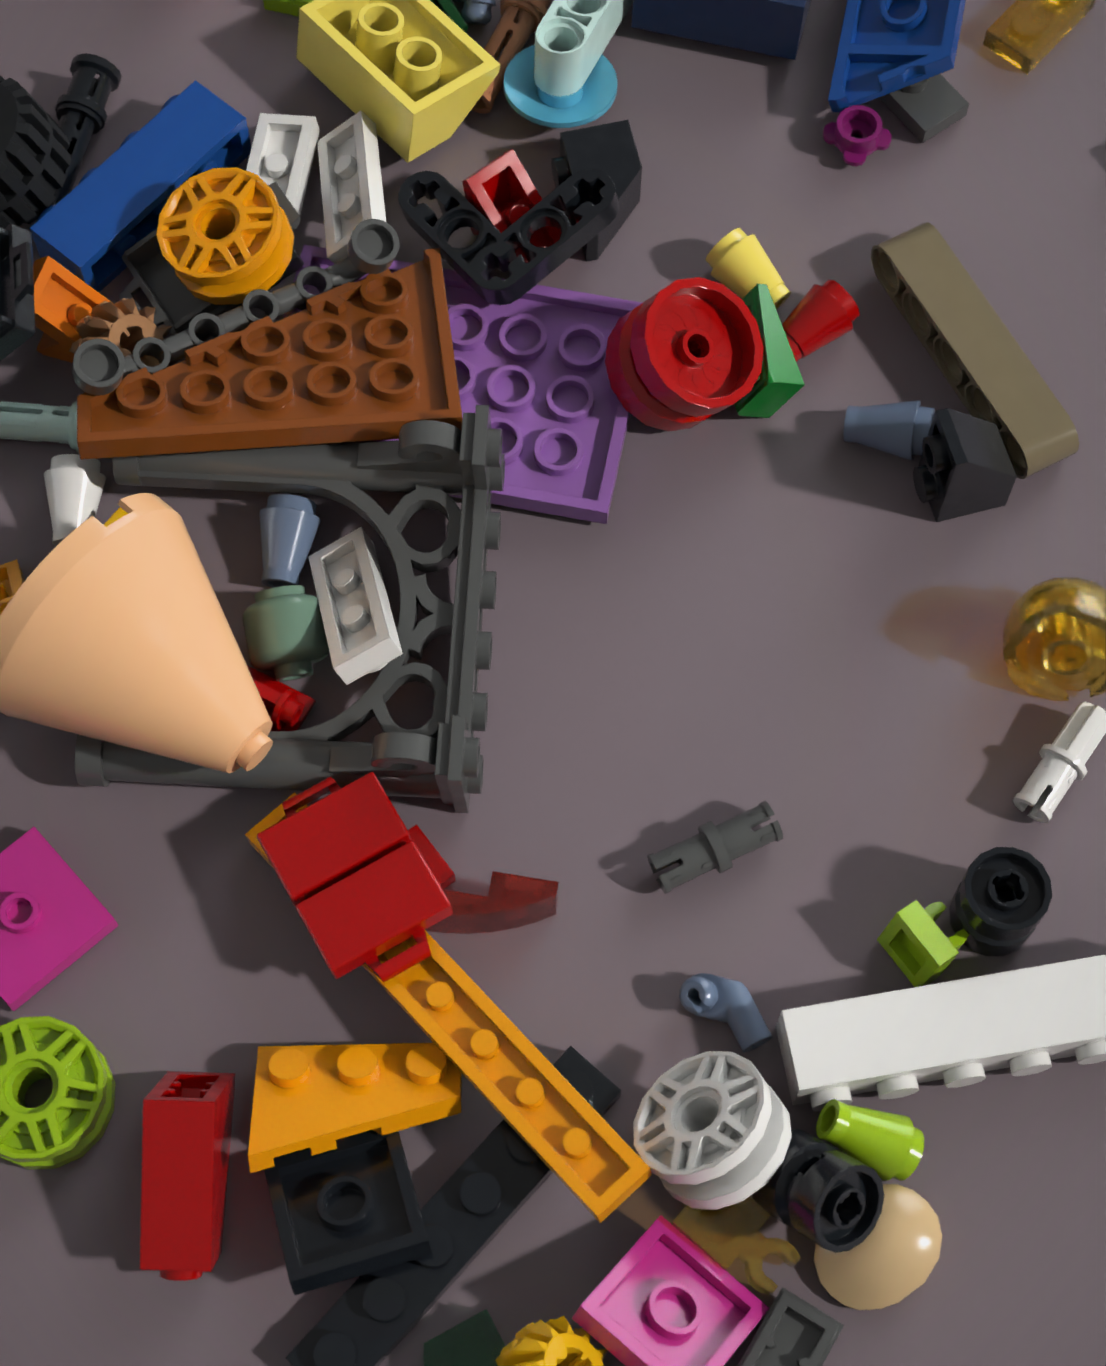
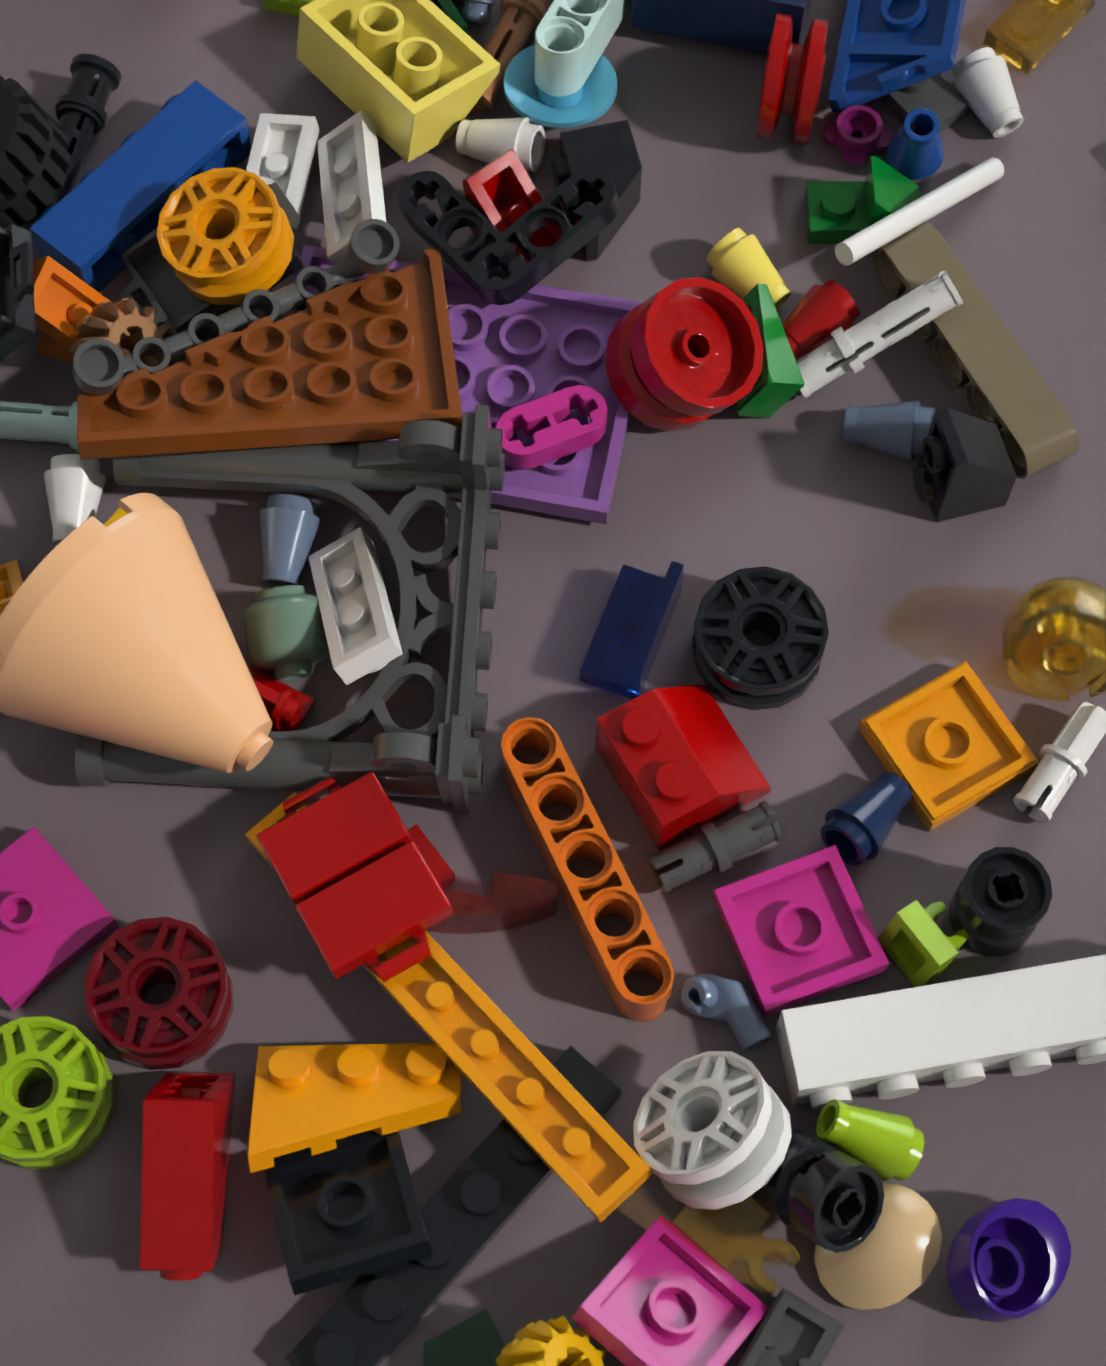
(151, 954): none -> dark red wheel
(492, 137): none -> white cone
(551, 428): none -> dark pink beam
(591, 897): none -> orange beam
(632, 630): none -> clear blue panel
(677, 761): none -> red slope
(764, 602): none -> black wheel
(792, 78): none -> red wheel
(800, 930): none -> dark pink plate
(846, 207): none -> green slope
(866, 818): none -> dark blue cone
(877, 332): none -> white pin
(917, 145): none -> blue cone
(918, 211): none -> white bar
(948, 745): none -> light orange tile
(988, 89): none -> white cone
(1008, 1260): none -> dark purple hat

